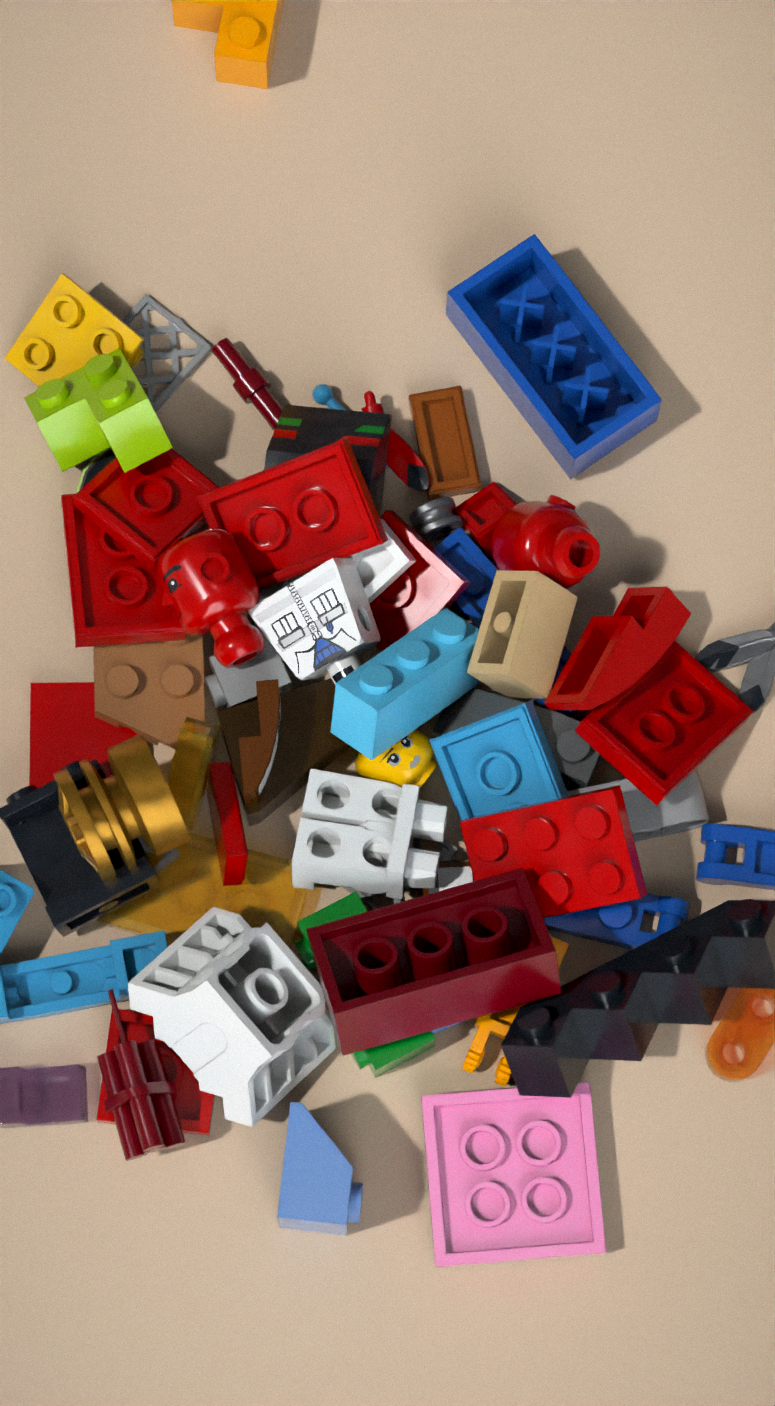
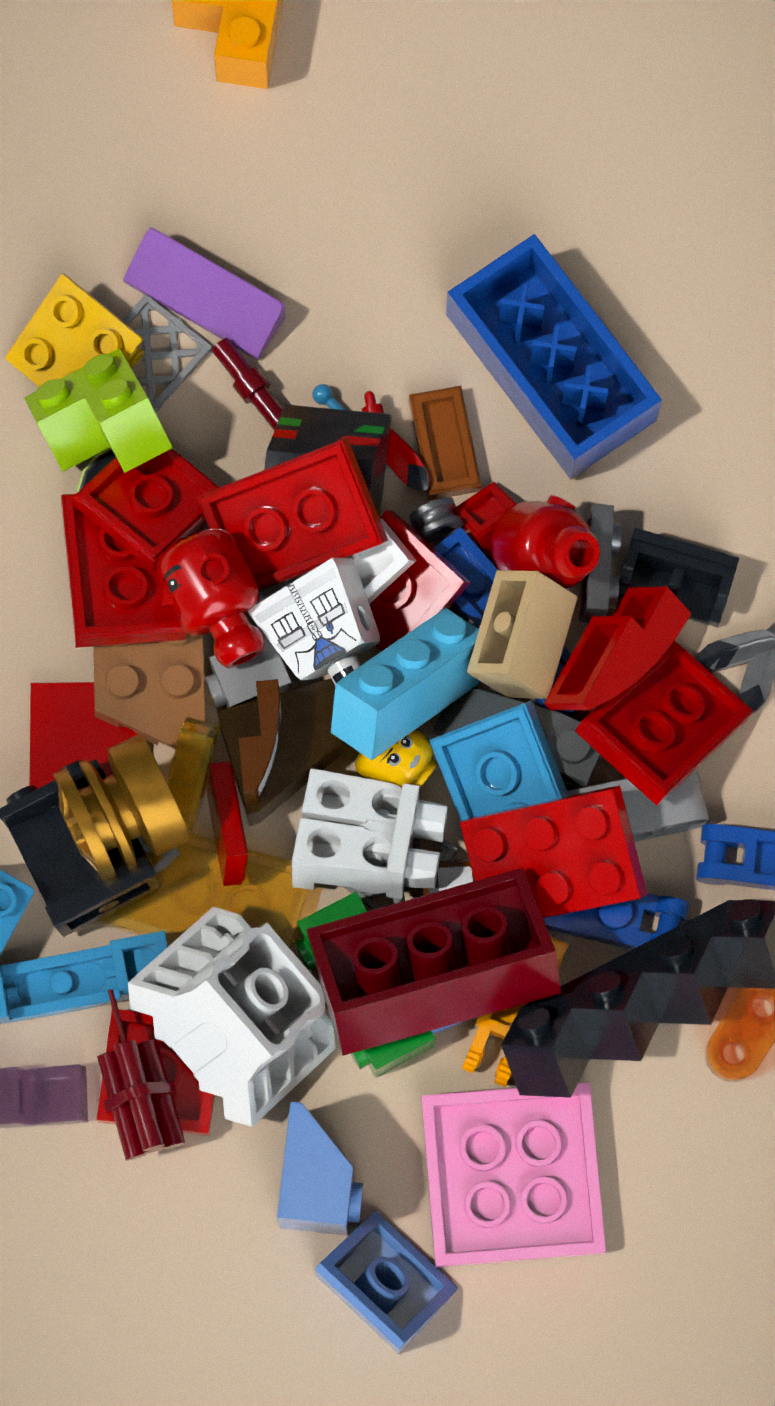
(205, 293): none -> medium lavender slope
(385, 1281): none -> medium blue slope
(599, 588): none -> flat silver plate
(693, 573): none -> black hinge

